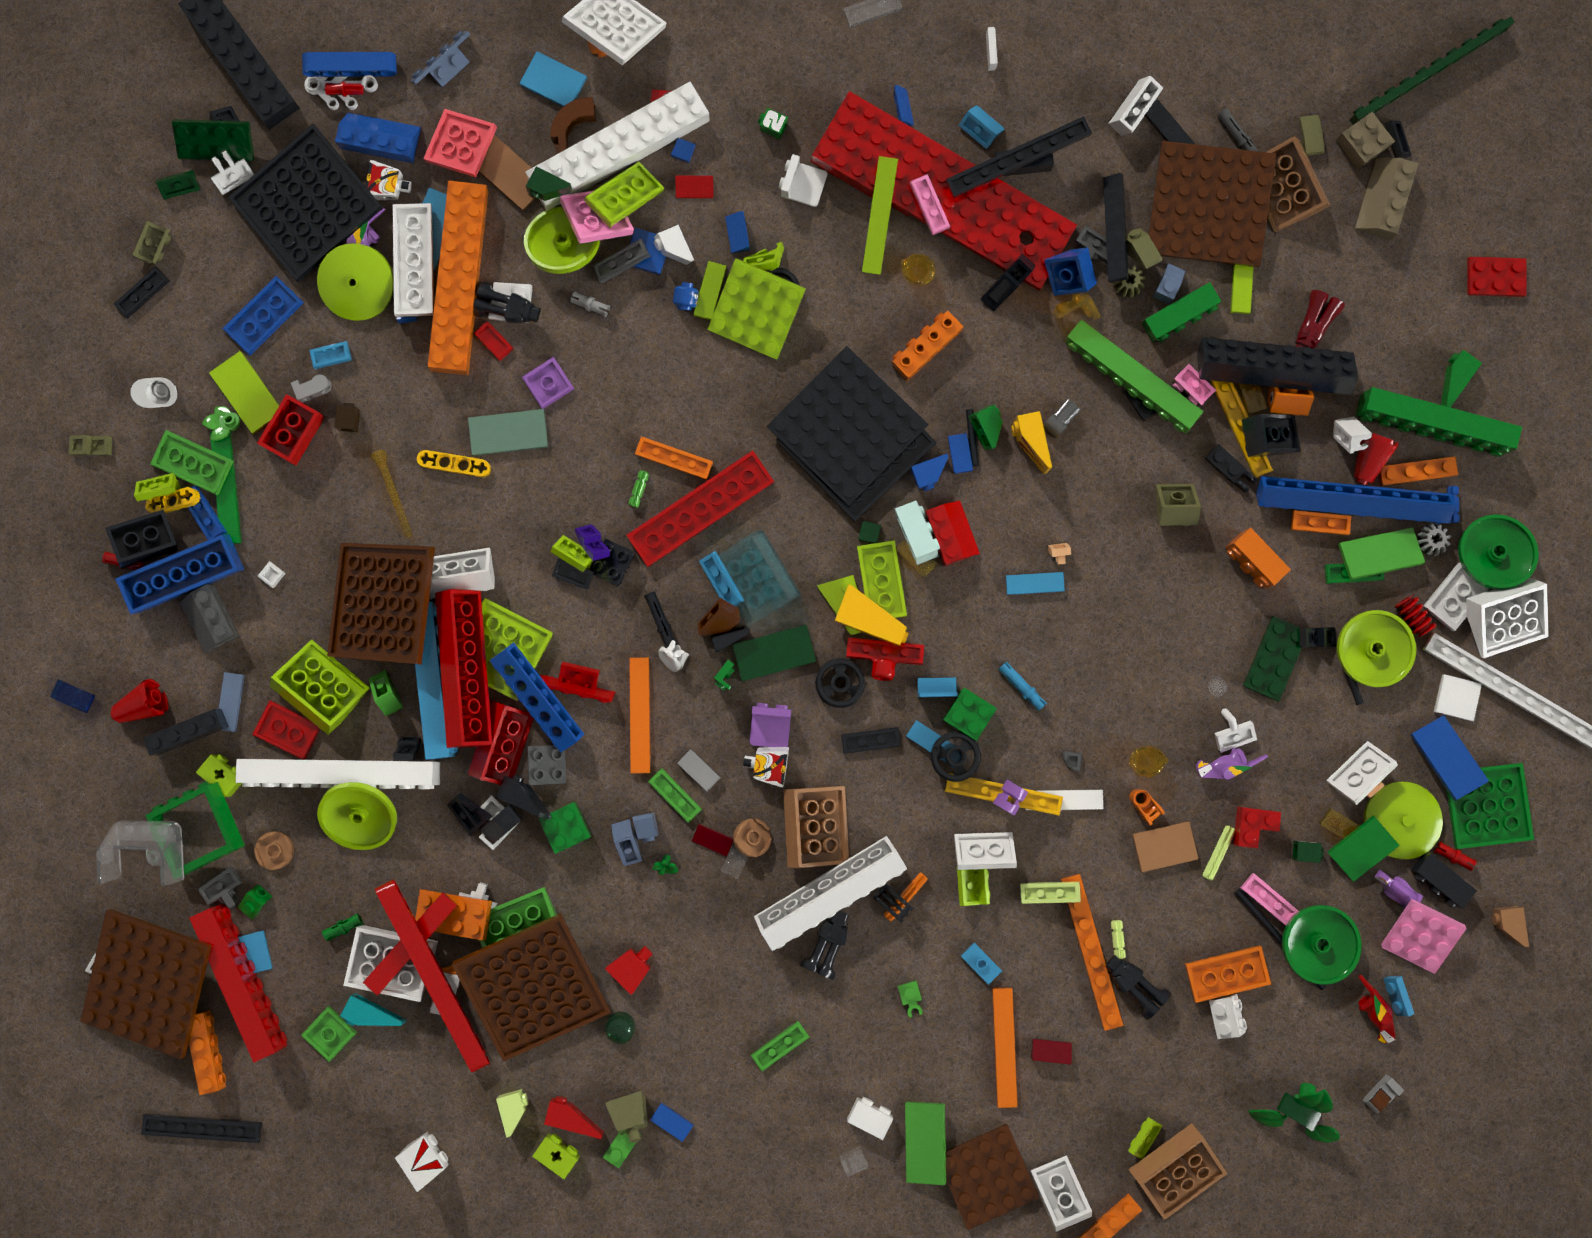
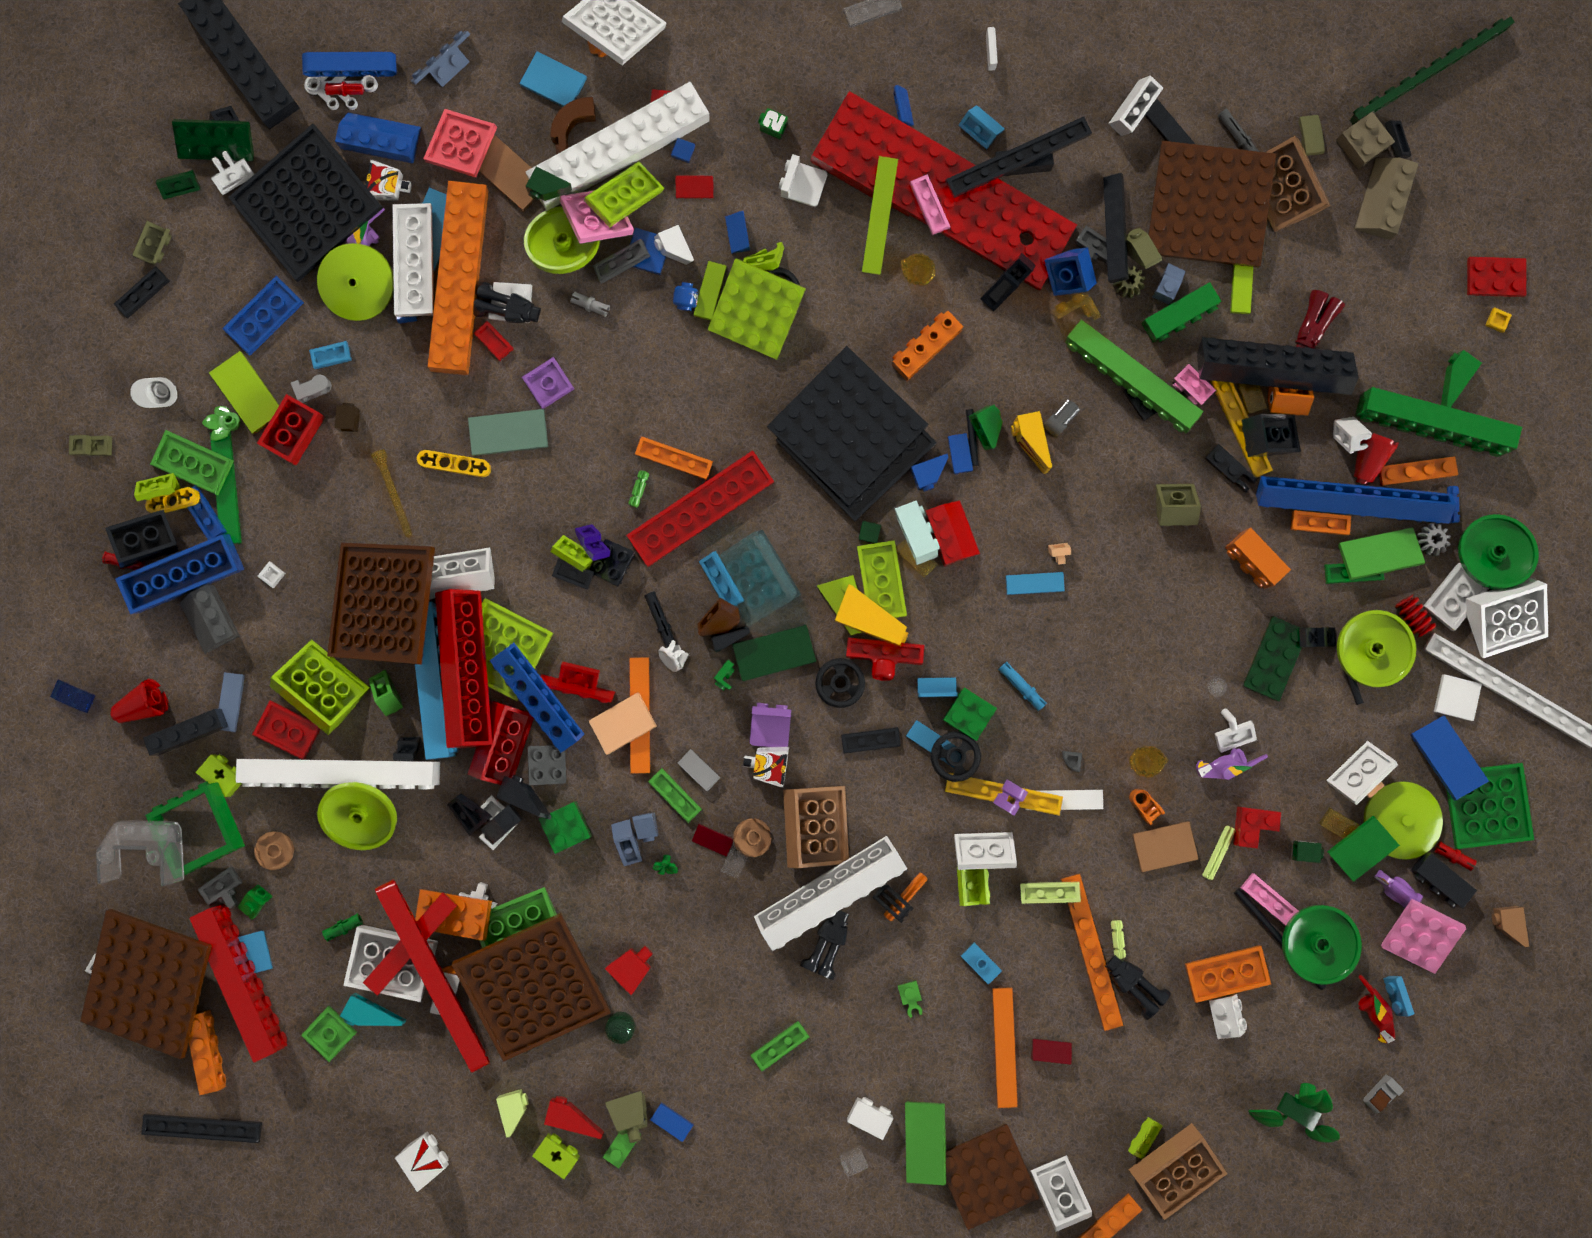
(622, 723): none -> light nougat tile
(1498, 320): none -> yellow tile

